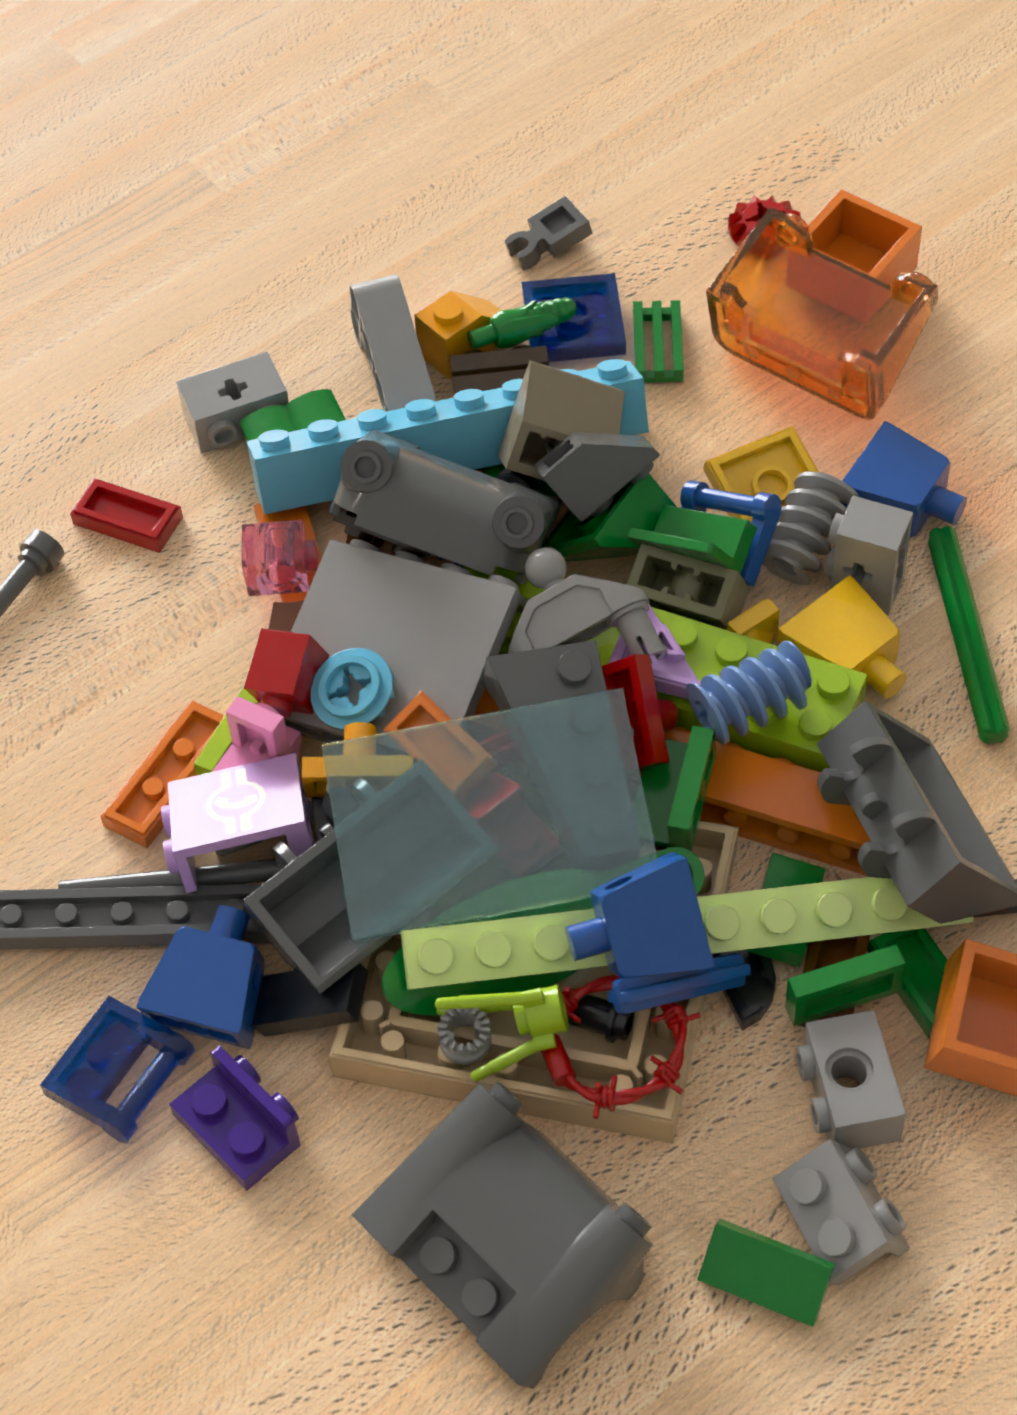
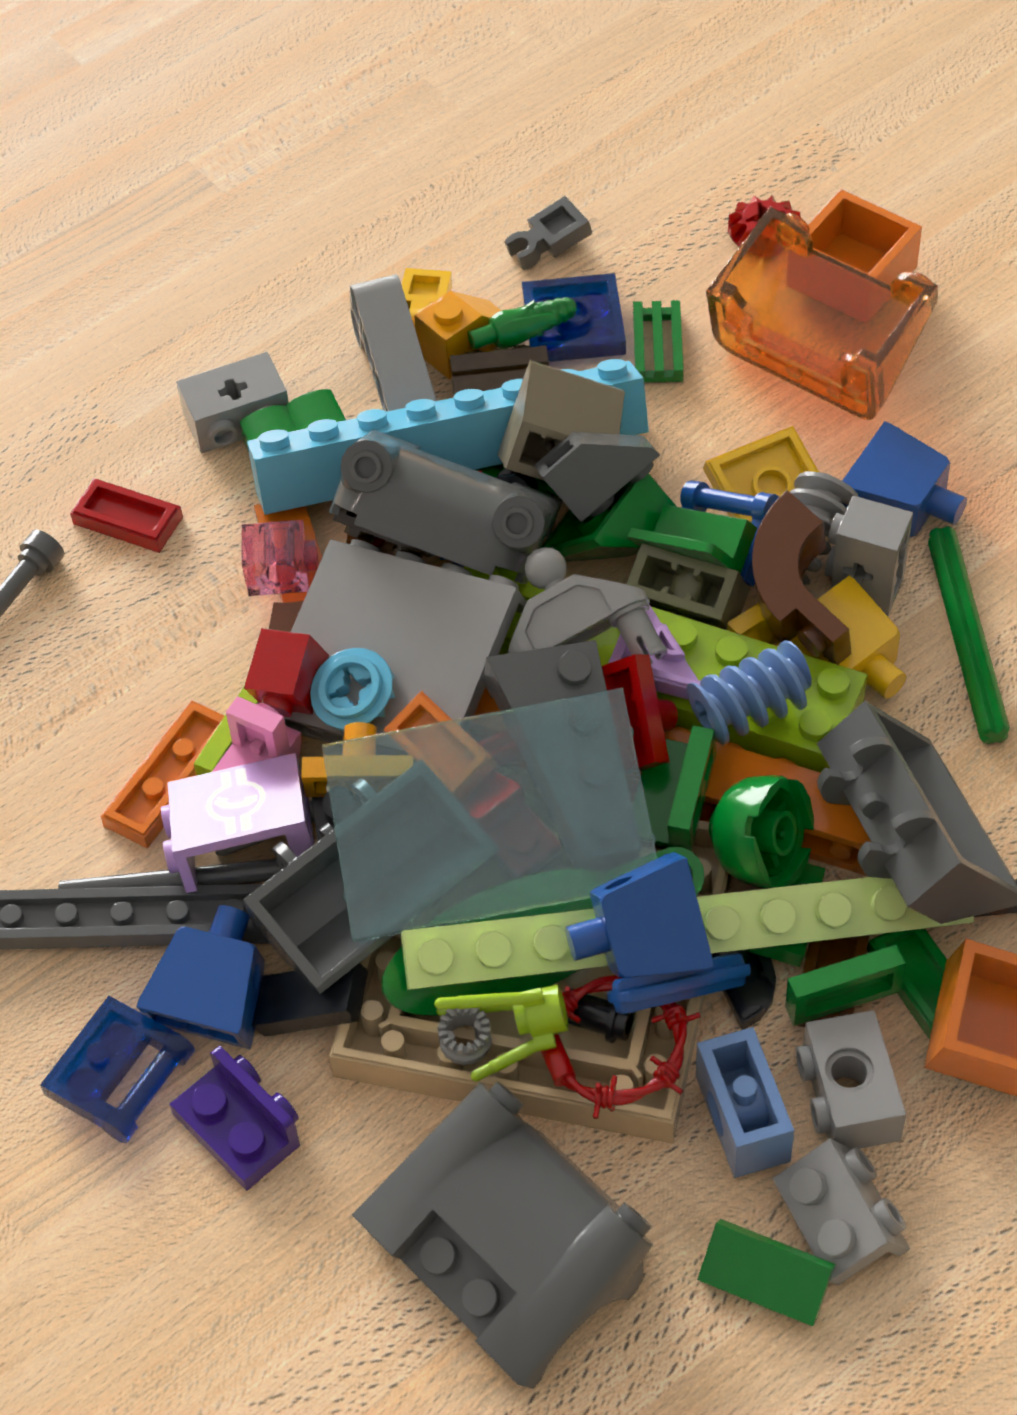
(424, 287): none -> yellow plate
(744, 1102): none -> medium blue brick
(761, 830): none -> green cylinder
(781, 553): none -> reddish brown arch

